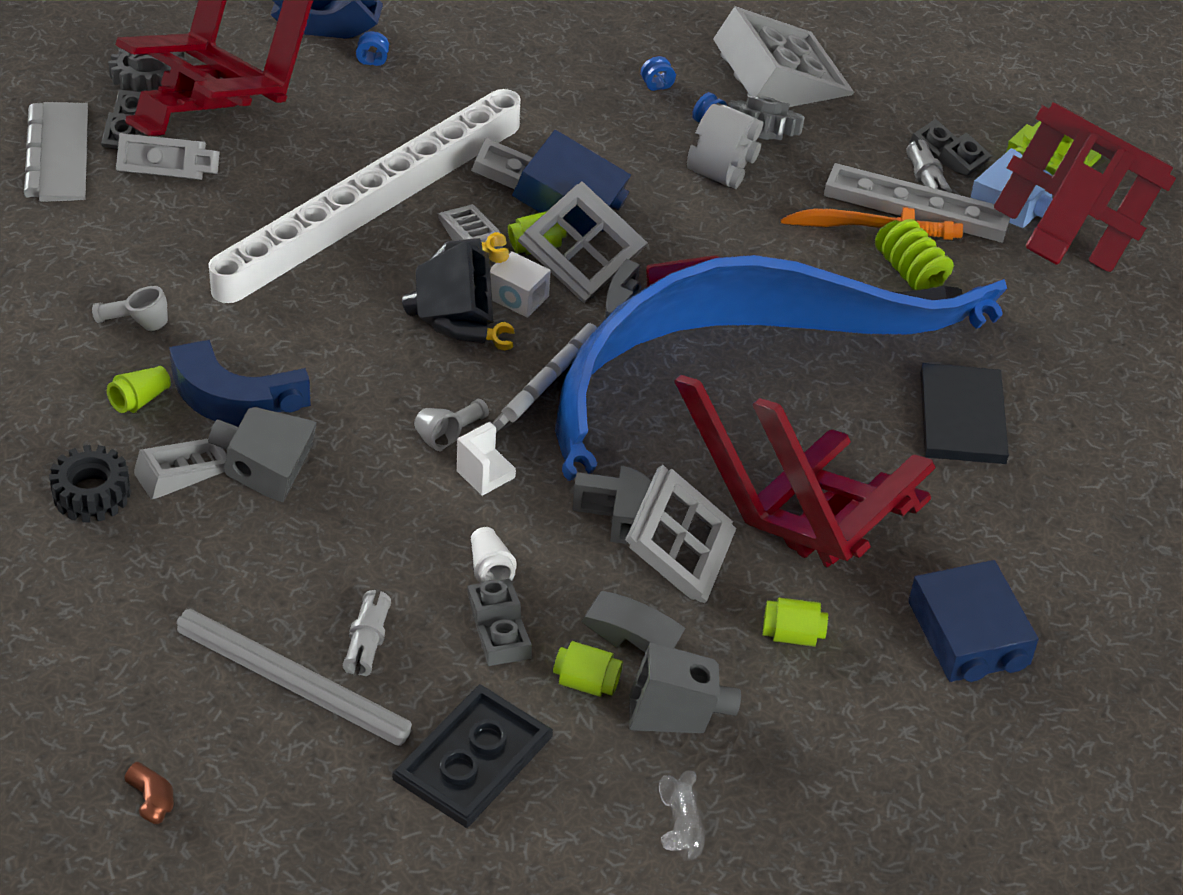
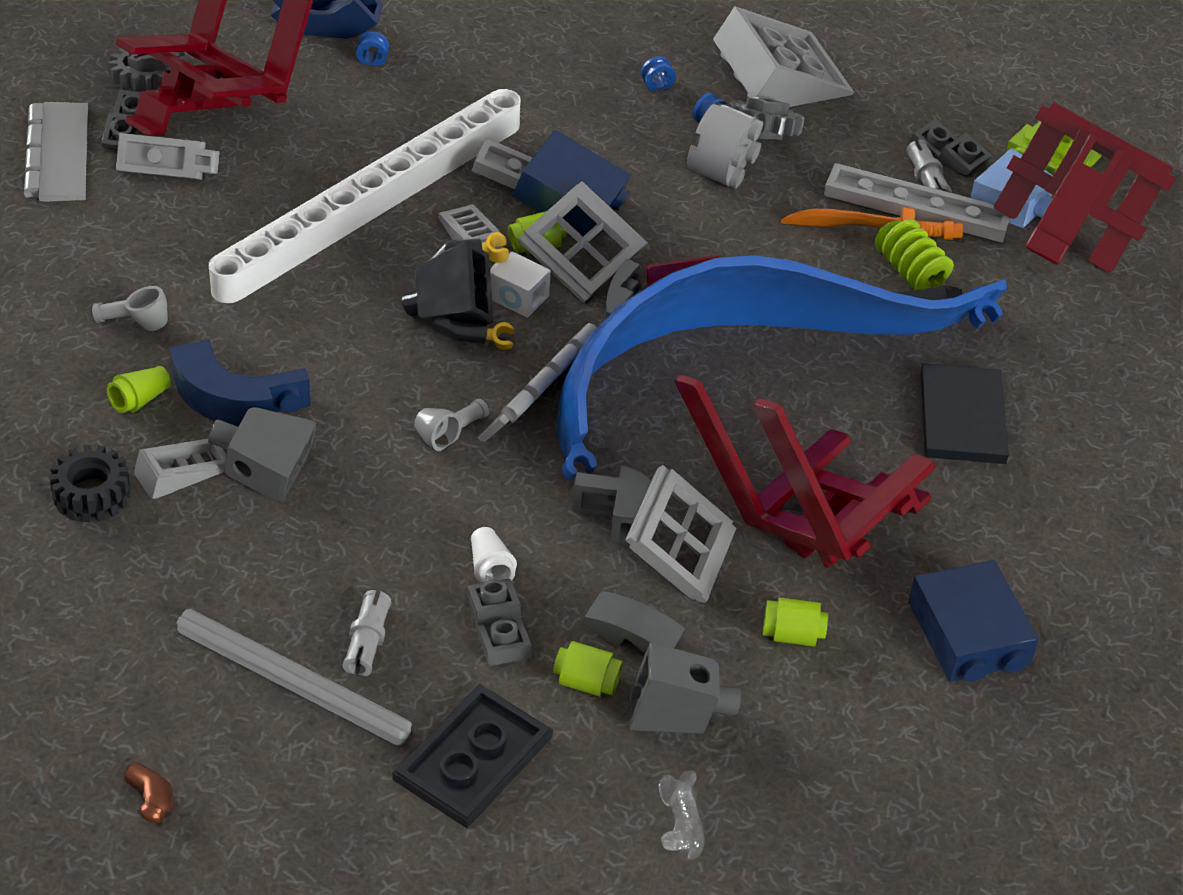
(480, 461): white panel -> none

